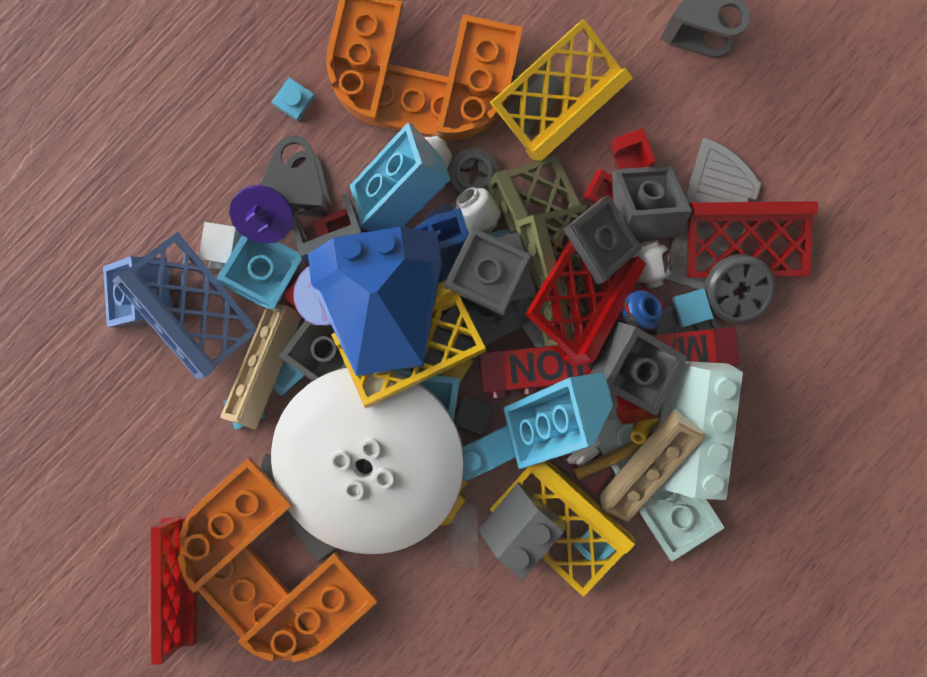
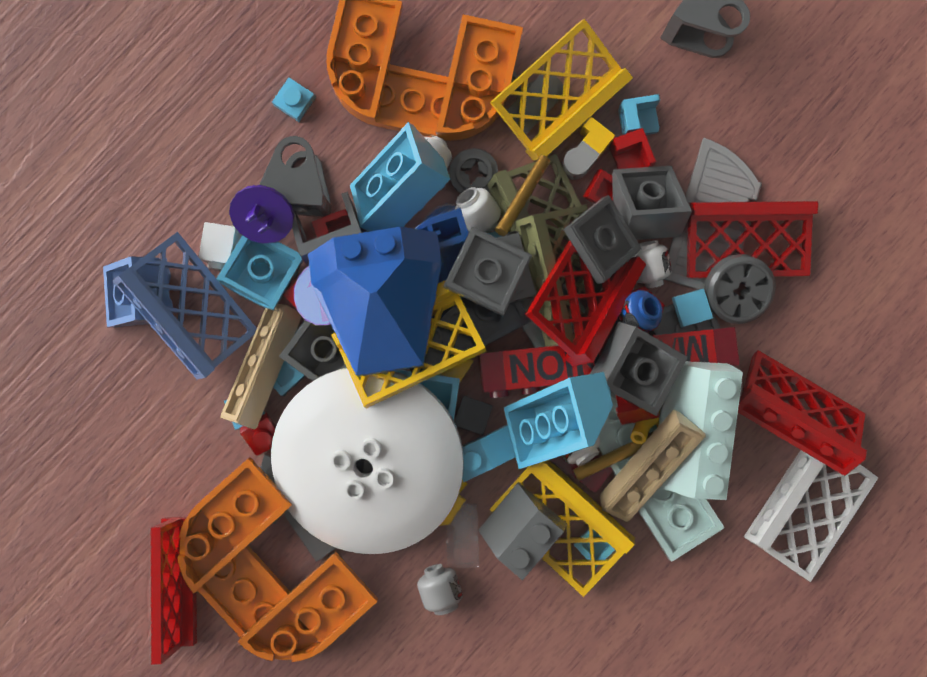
(261, 438): none -> red plate
(440, 589): none -> light grey head
(522, 195): none -> pearl gold bar
(581, 159): none -> leg
(639, 114): none -> medium azure panel
(787, 498): none -> white fence
(795, 423): none -> red fence

